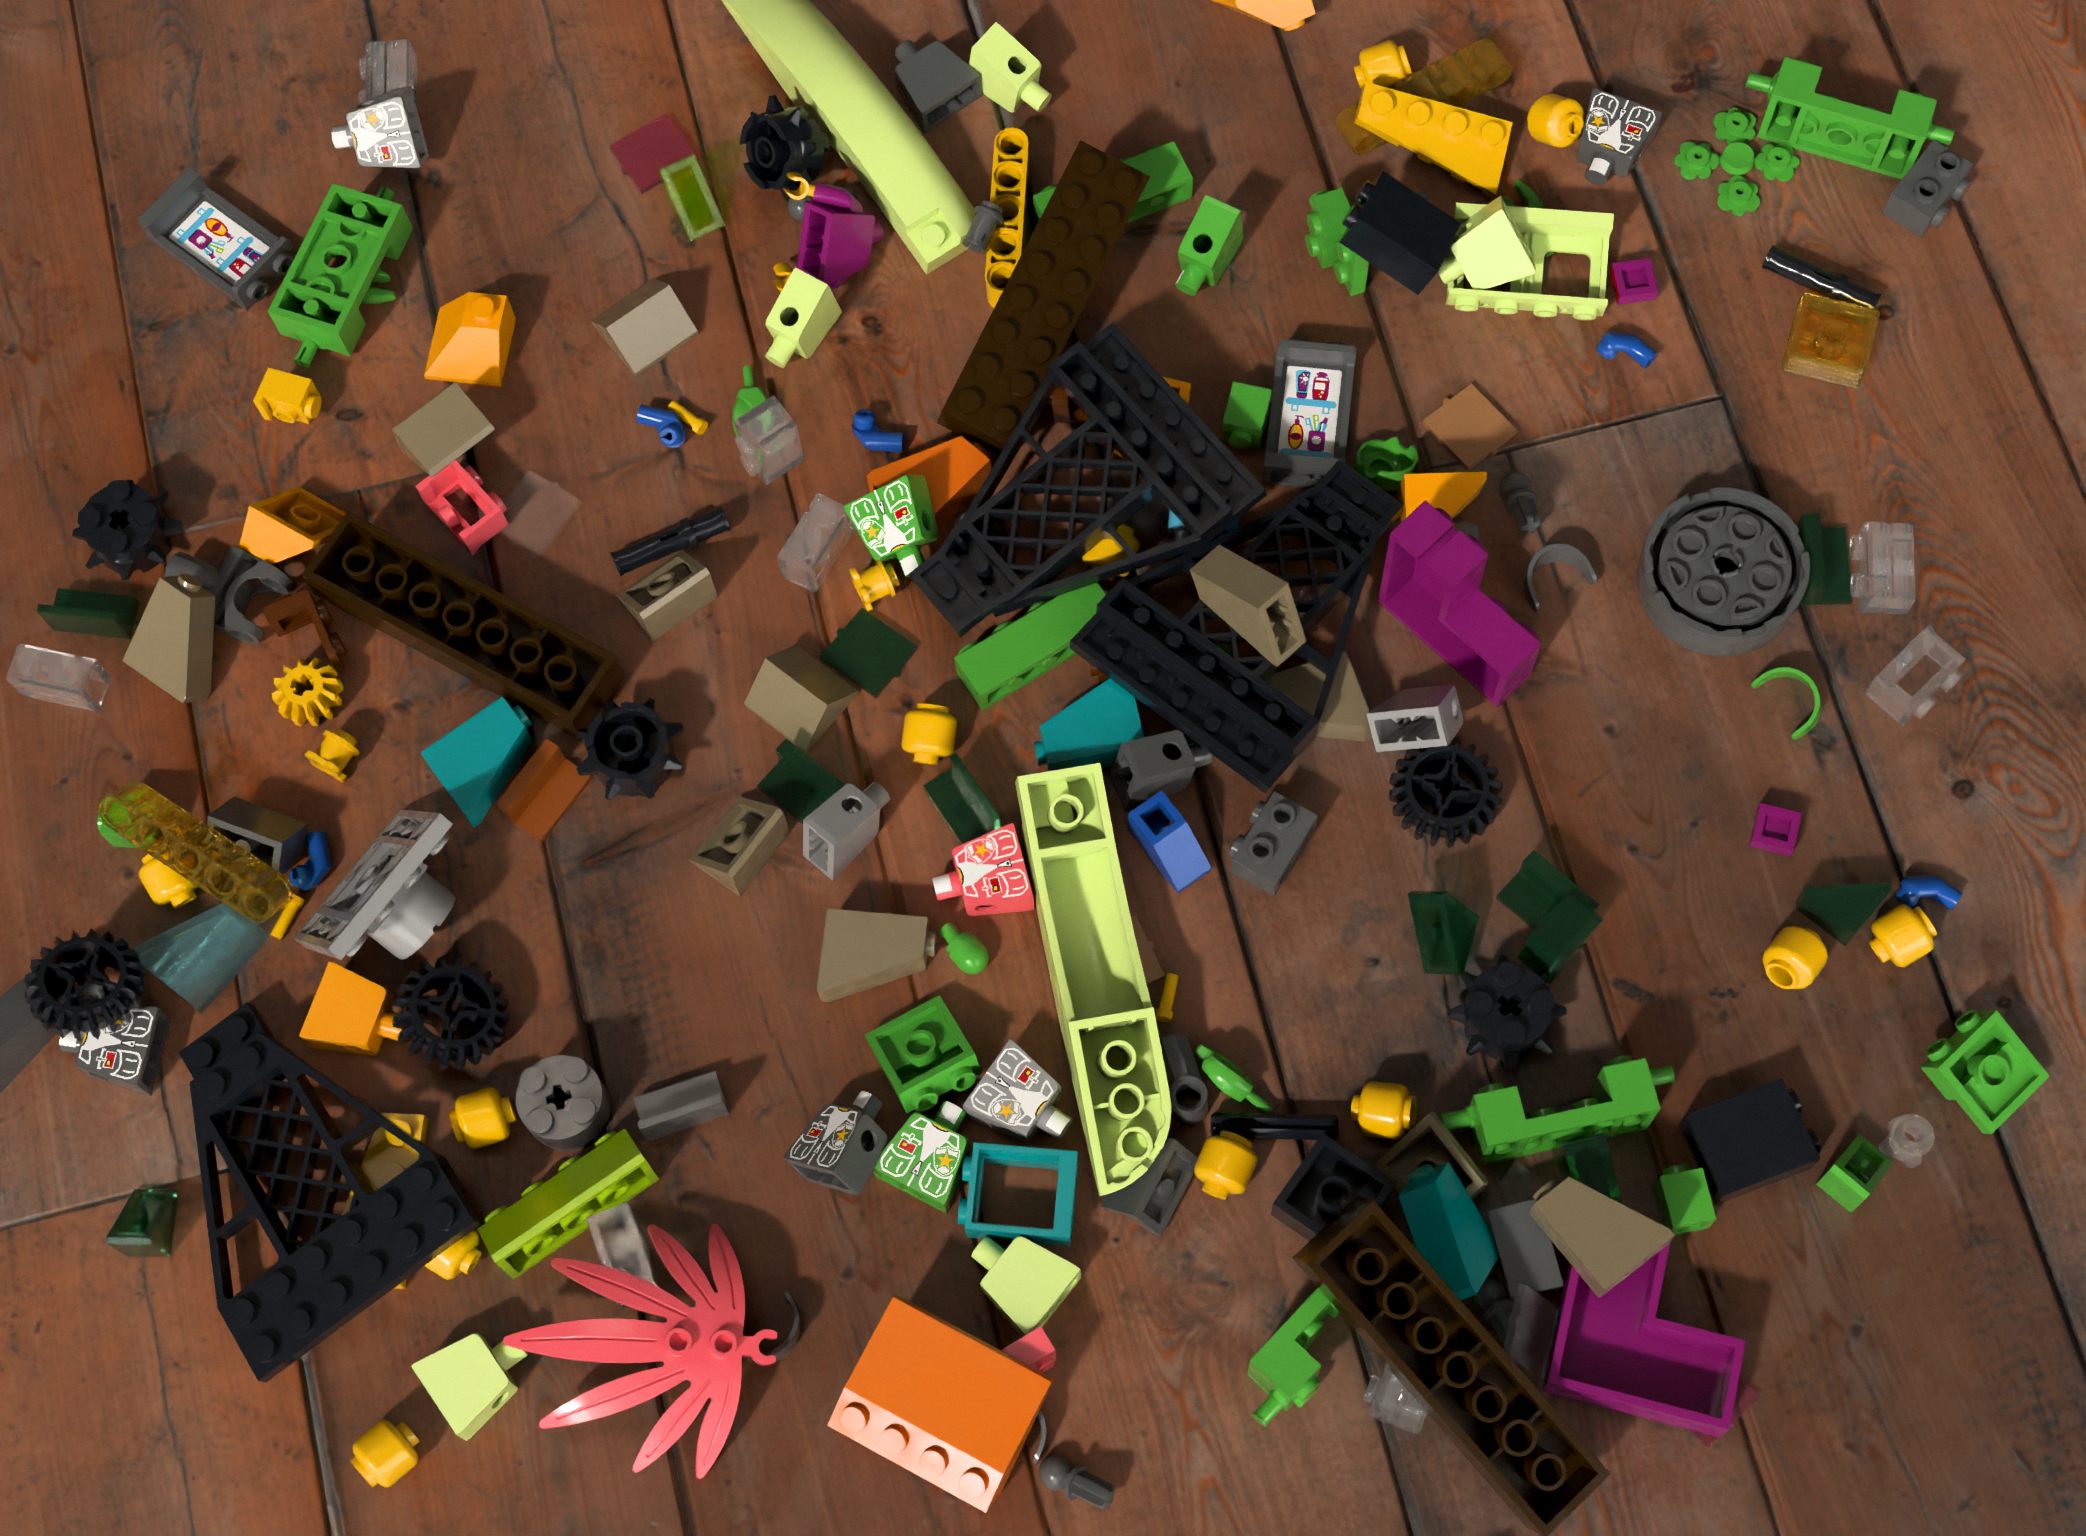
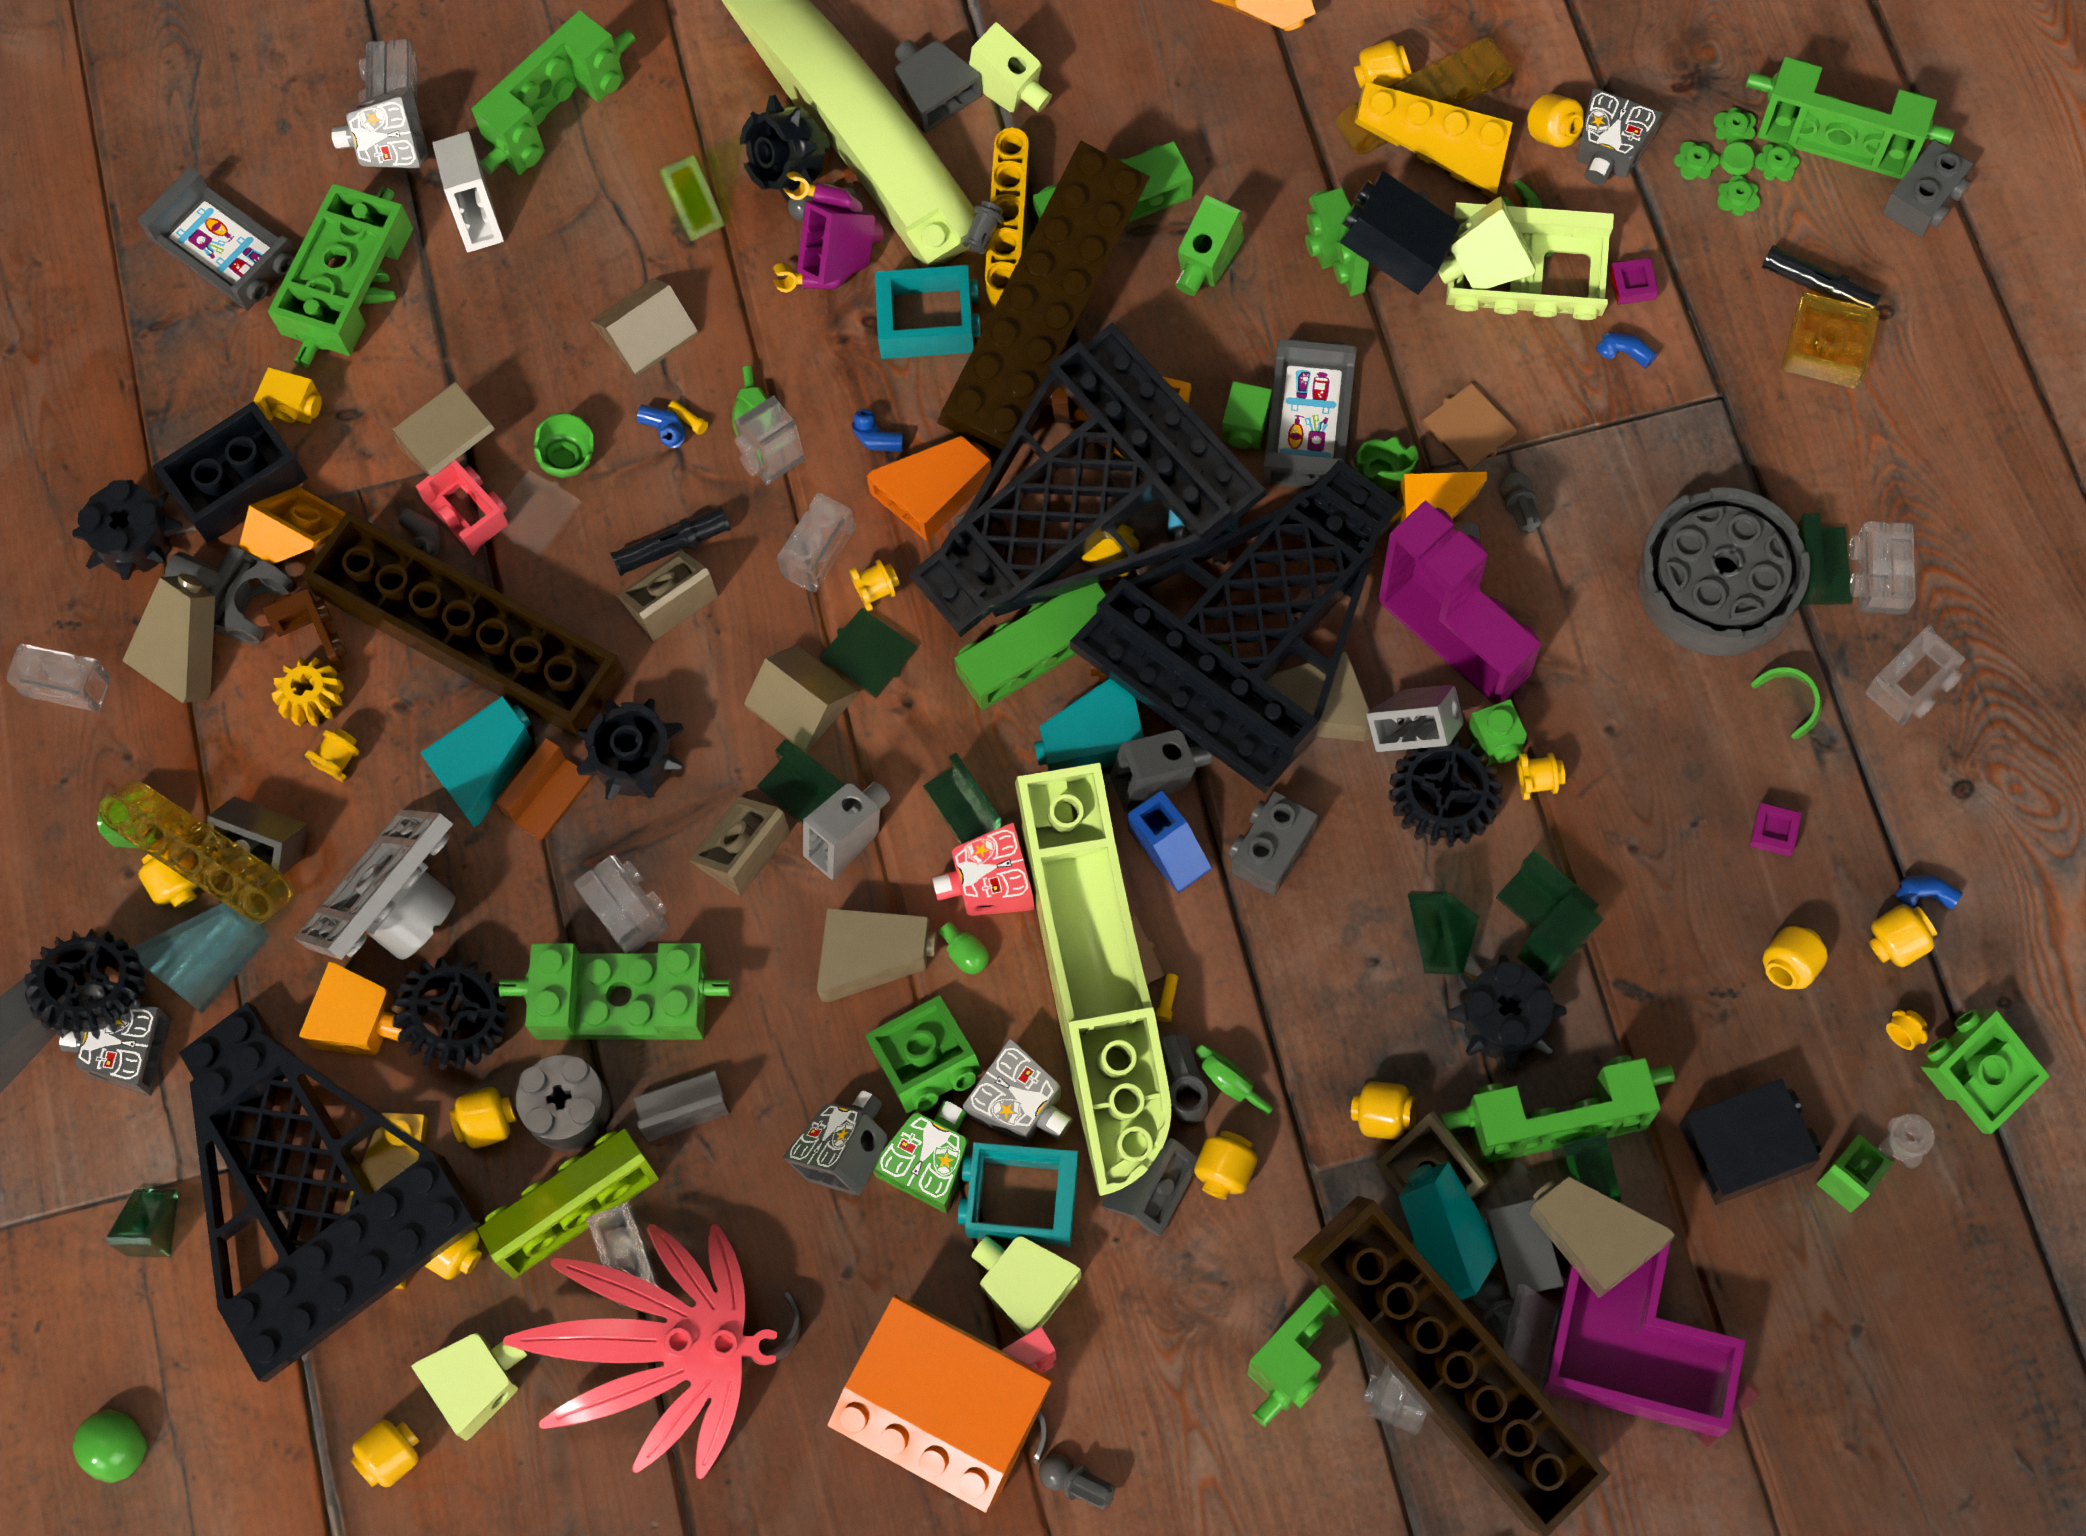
(91, 613): clear green panel -> none
(109, 1445): none -> bright green hair
(229, 470): none -> black brick
(286, 917): yellow piece -> none
(318, 864): blue arm -> none
(425, 530): none -> dark grey arm
(467, 191): none -> white slope
(472, 340): light orange slope -> none
(563, 445): none -> bright green hair
(571, 57): none -> bright green brick
(572, 990): none -> bright green brick
(621, 904): none -> clear brick
(650, 150): clear pink piece -> none
(800, 318): yellowish green torso -> none
(896, 521): bright green torso -> none
(925, 340): none -> teal window
(929, 733): yellow head -> none
(1250, 602): dark tan slope -> none
(1275, 1125): black axle -> none
(1326, 1185): black brick -> none
(1497, 732): none -> bright green brick
(1540, 774): none -> yellow brick
(1556, 553): dark grey helmet -> none
(1684, 1199): bright green brick -> none
(1842, 908): clear green slope -> none
(1907, 1029): none -> yellow plate

